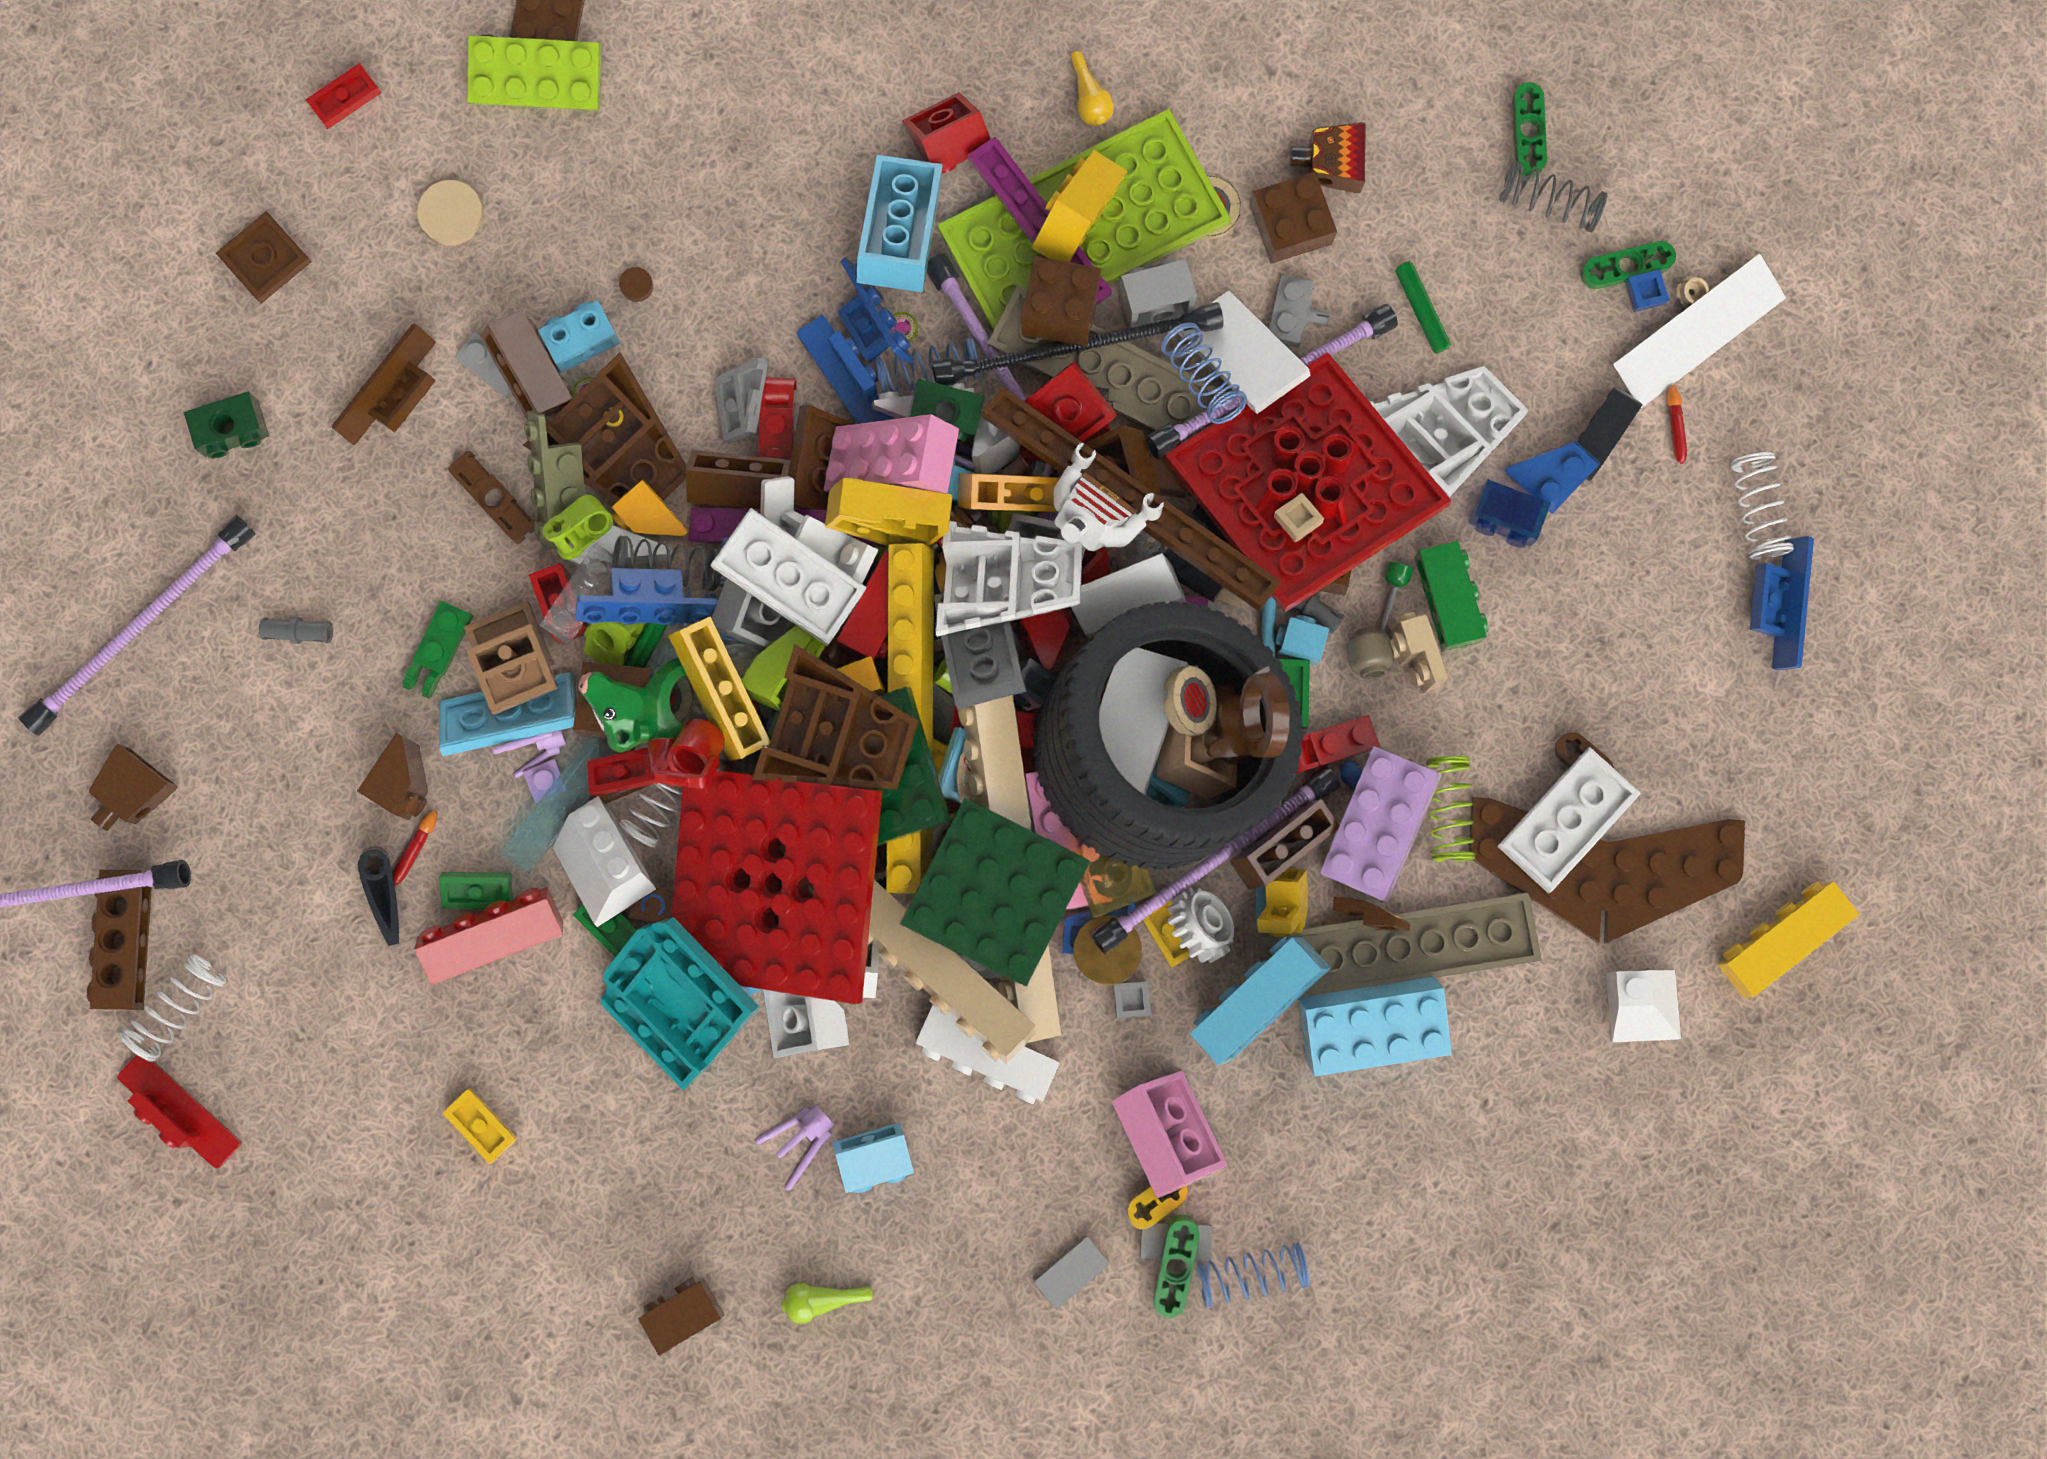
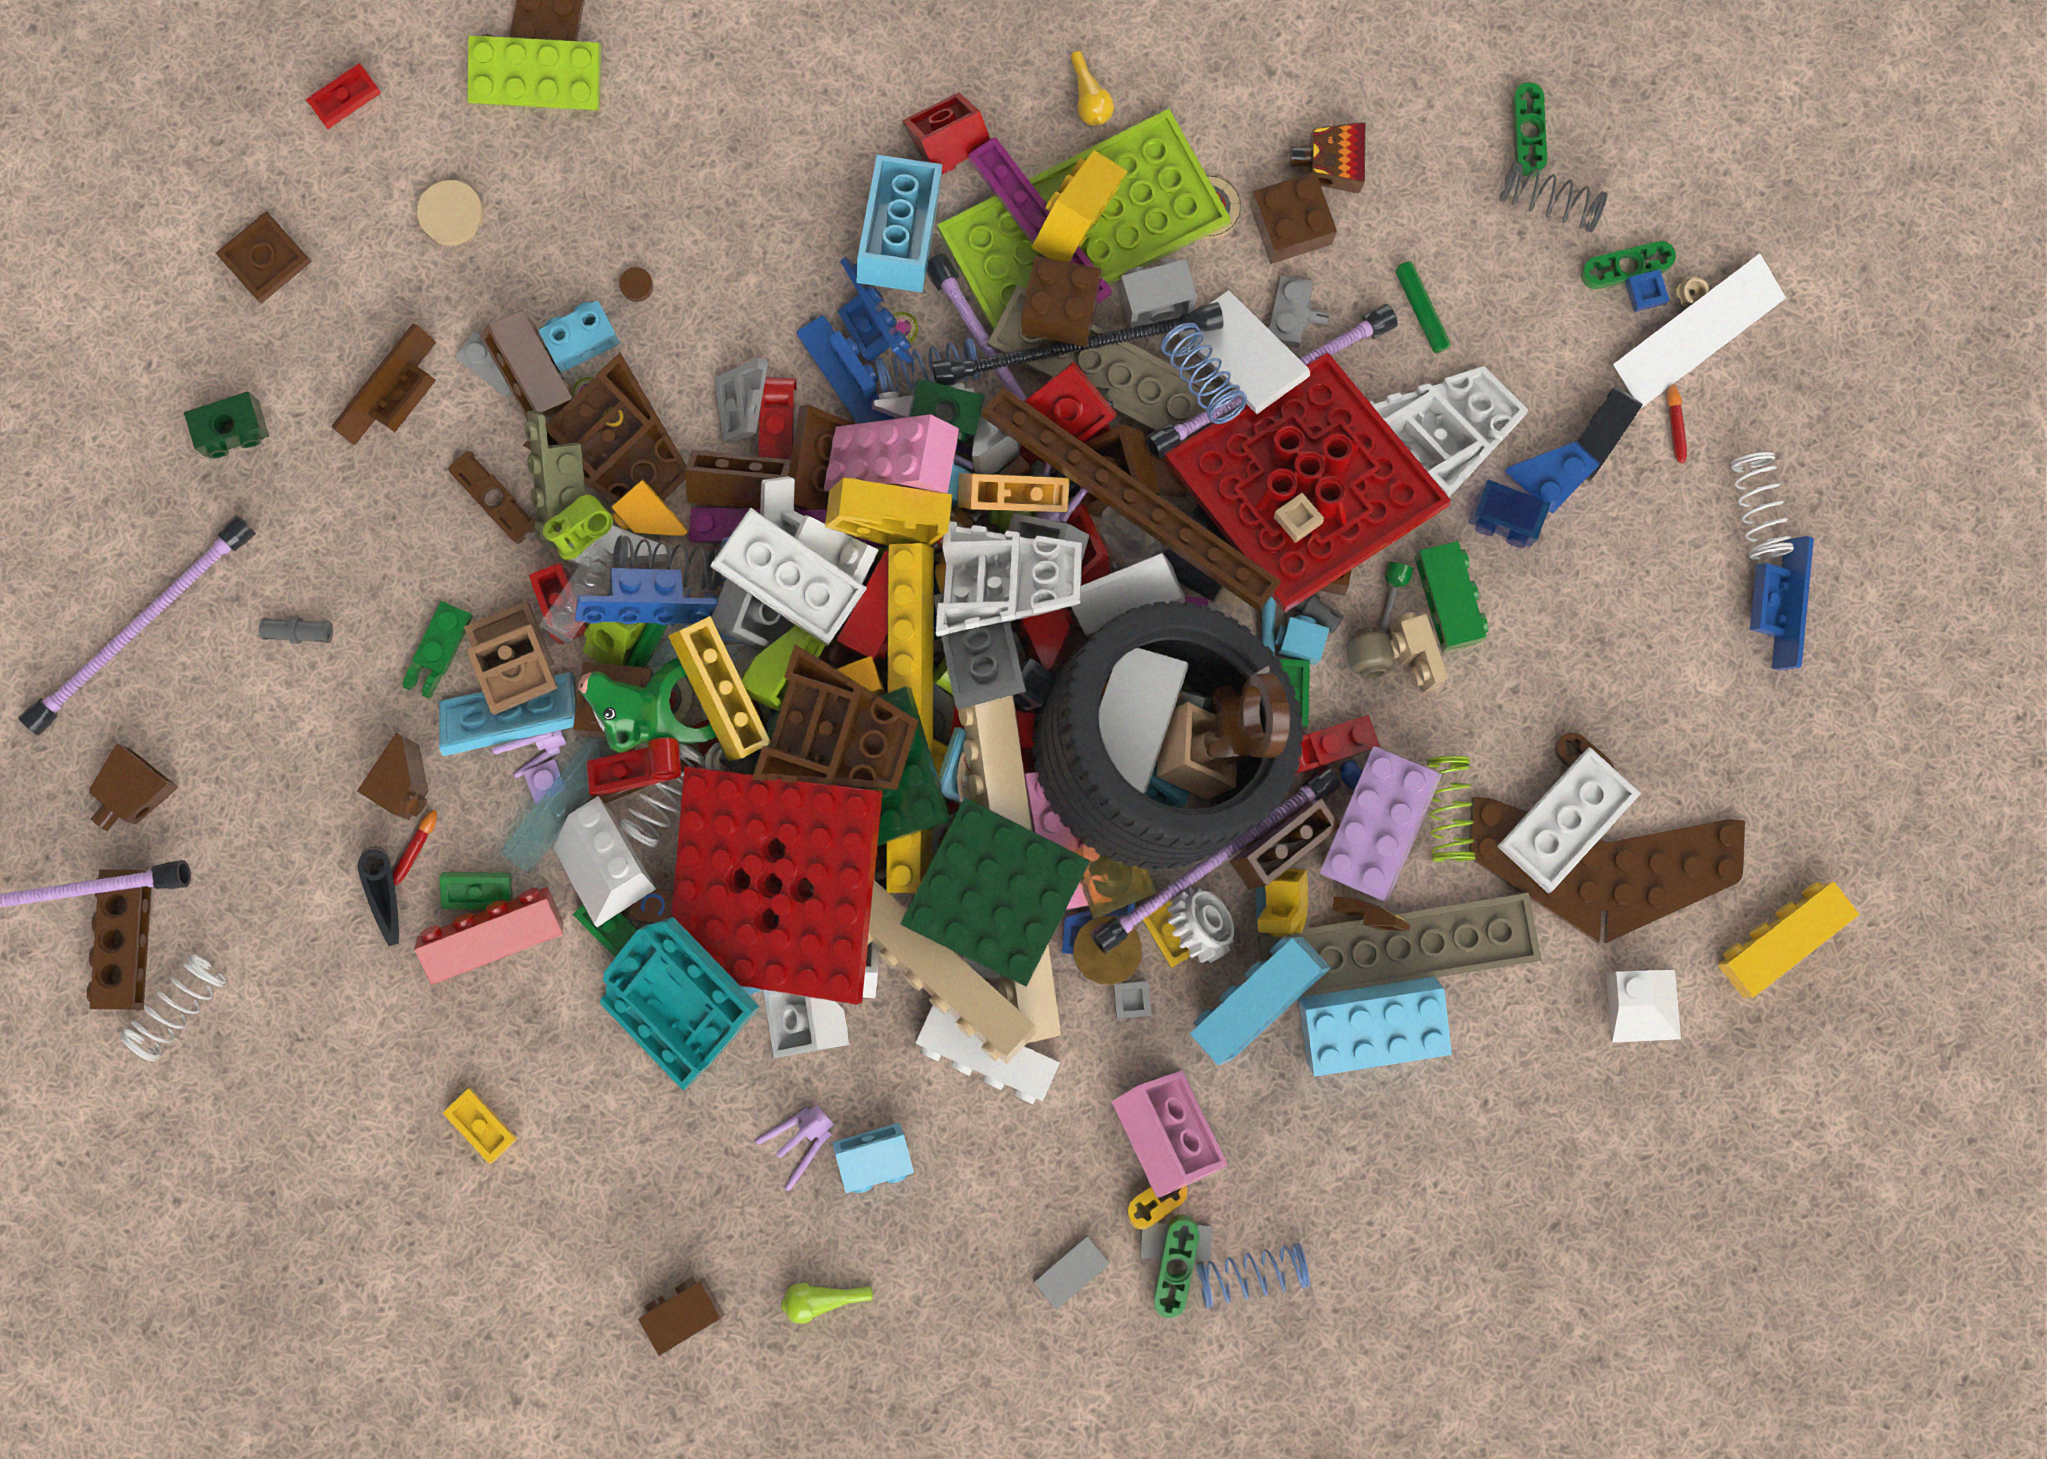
(176, 1113): red bracket -> none
(691, 756): red piece -> none
(1094, 513): white torso -> none
(1190, 700): tan tile -> none

